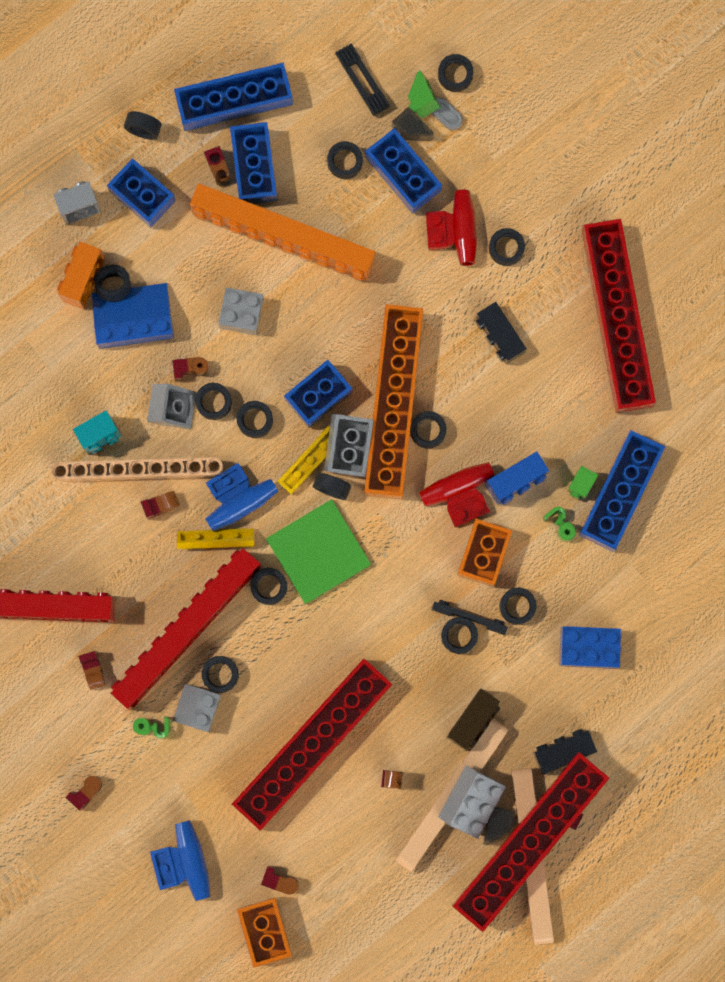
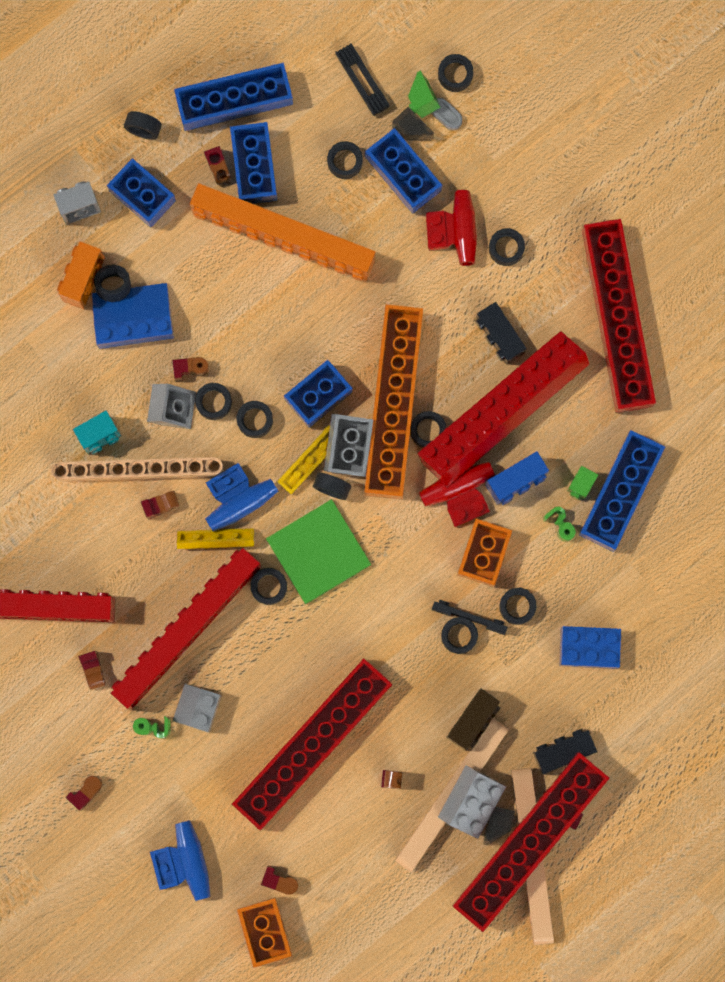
(234, 670): black tyre -> none
(241, 311): light grey brick -> none
(503, 408): none -> red brick

